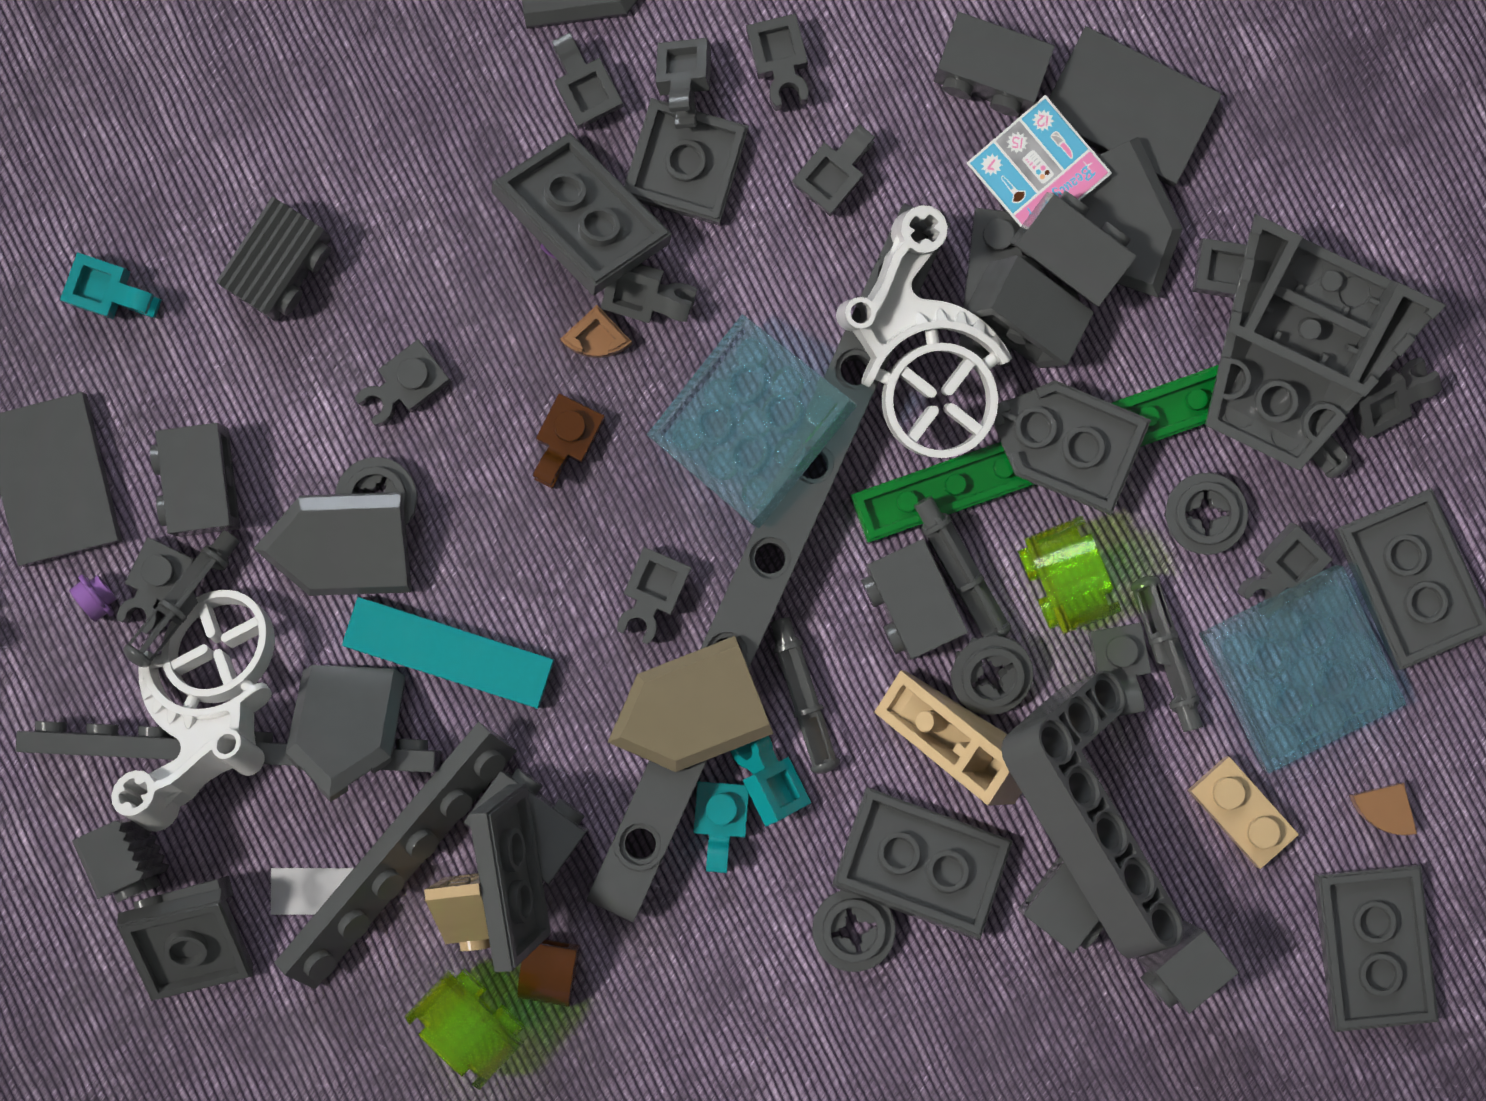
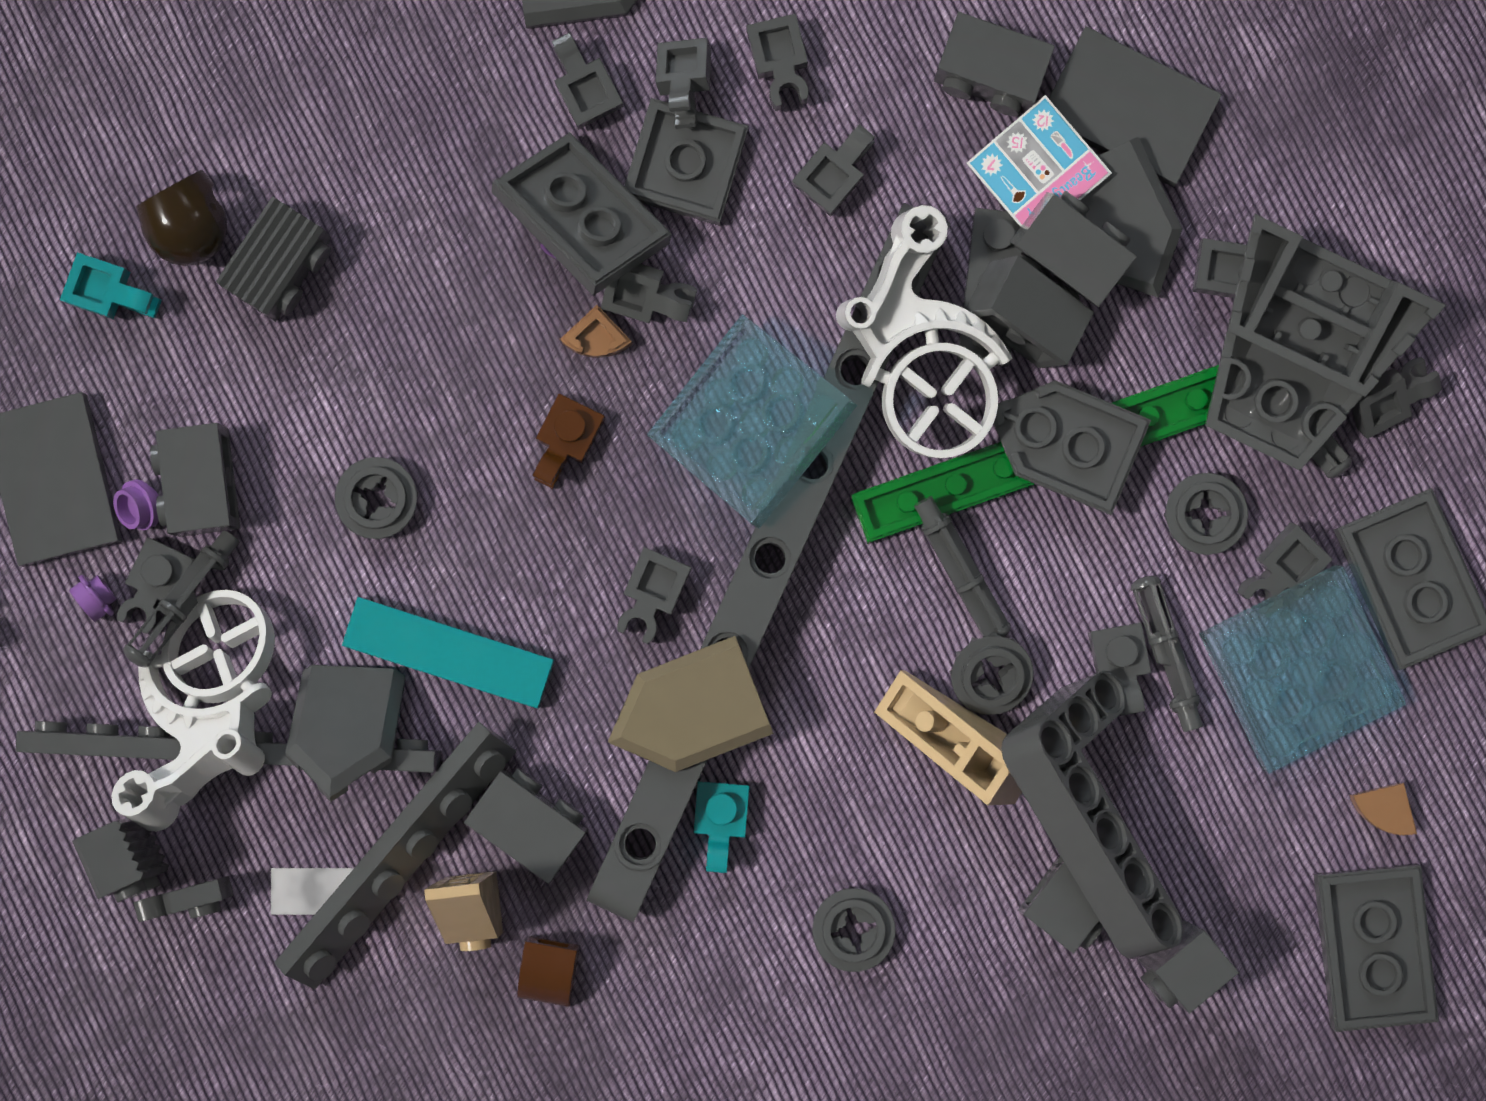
(136, 505): none -> medium lavender plate
(184, 221): none -> dark brown helmet
(185, 944): dark grey tile -> none
(342, 544): dark grey tile -> none
(410, 379): dark grey plate -> none
(465, 1027): clear neon green brick -> none
(509, 876): dark grey tile -> none
(773, 783): teal plate -> none
(803, 697): dark grey piece -> none
(914, 600): dark grey brick -> none
(922, 863): dark grey tile -> none
(1070, 576): clear neon green brick -> none
(1243, 812): tan plate -> none

